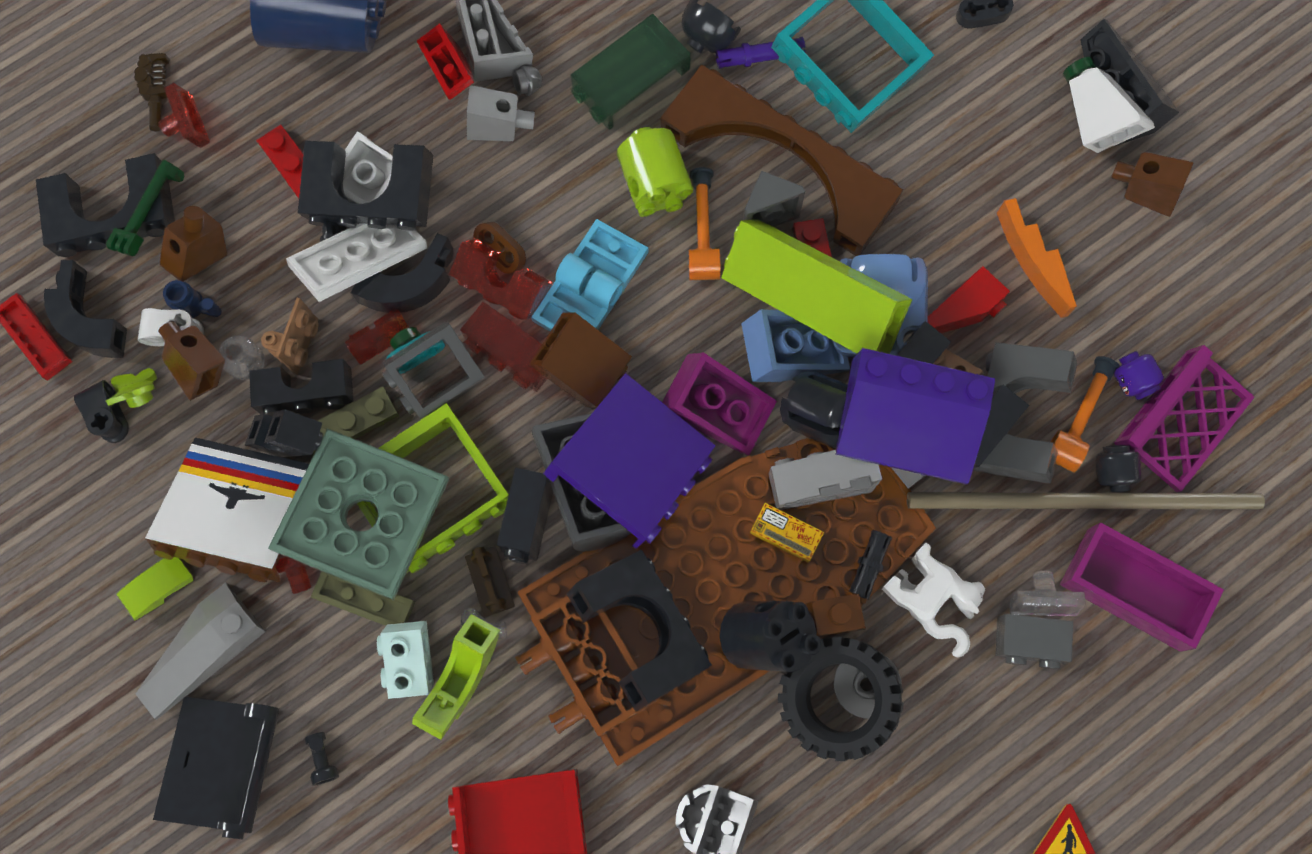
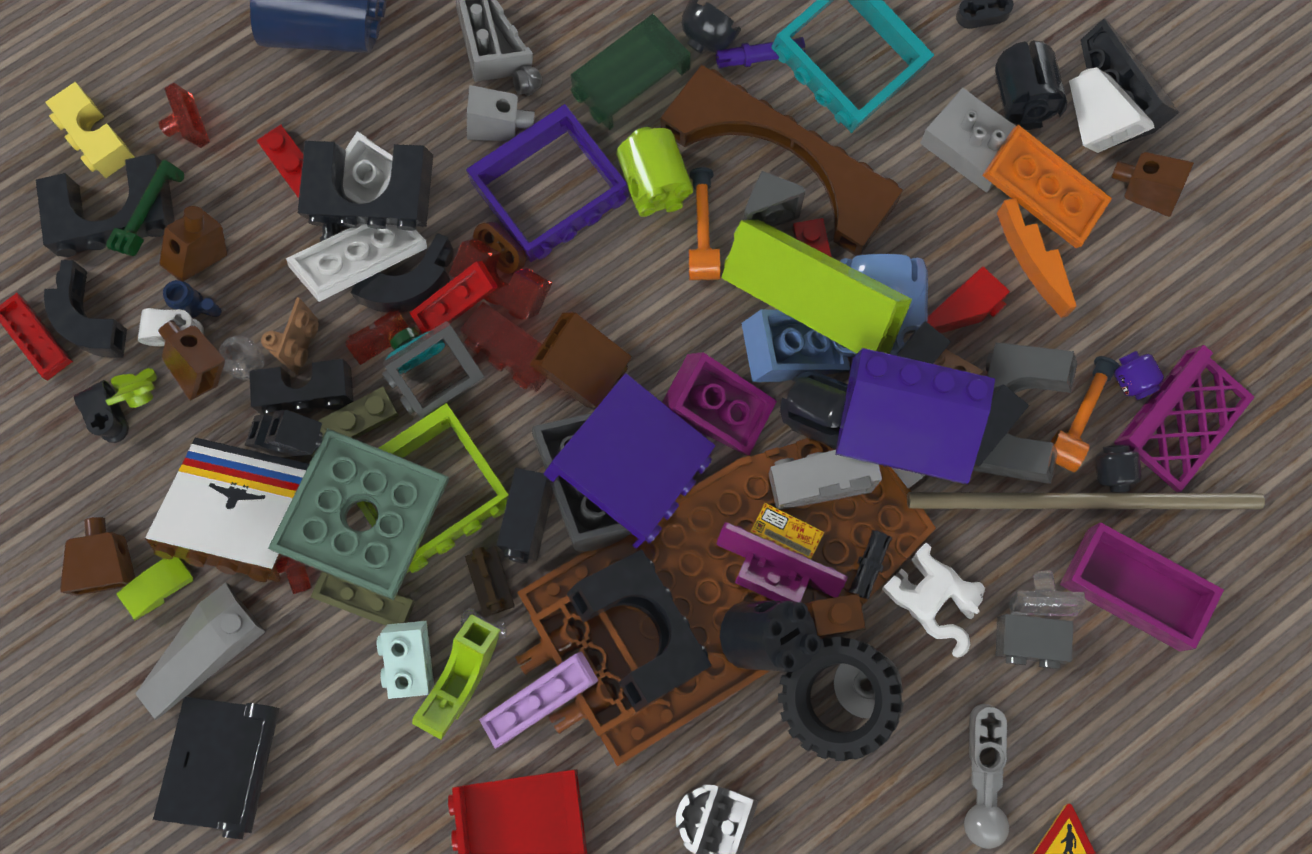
(77, 114): none -> light yellow arch
(96, 561): none -> reddish brown torso
(151, 84): dark brown piece -> none
(324, 772): black piece -> none
(446, 61): red slope -> none
(455, 298): none -> red plate
(524, 146): none -> dark purple window
(538, 699): none -> lavender tile
(592, 277): medium azure plate -> none
(776, 570): none -> magenta bracket
(967, 136): none -> light grey piece
(985, 822): none -> light grey beam
(1030, 84): none -> black cylinder
(1047, 186): none -> orange tile
(1077, 67): dark green tile -> none

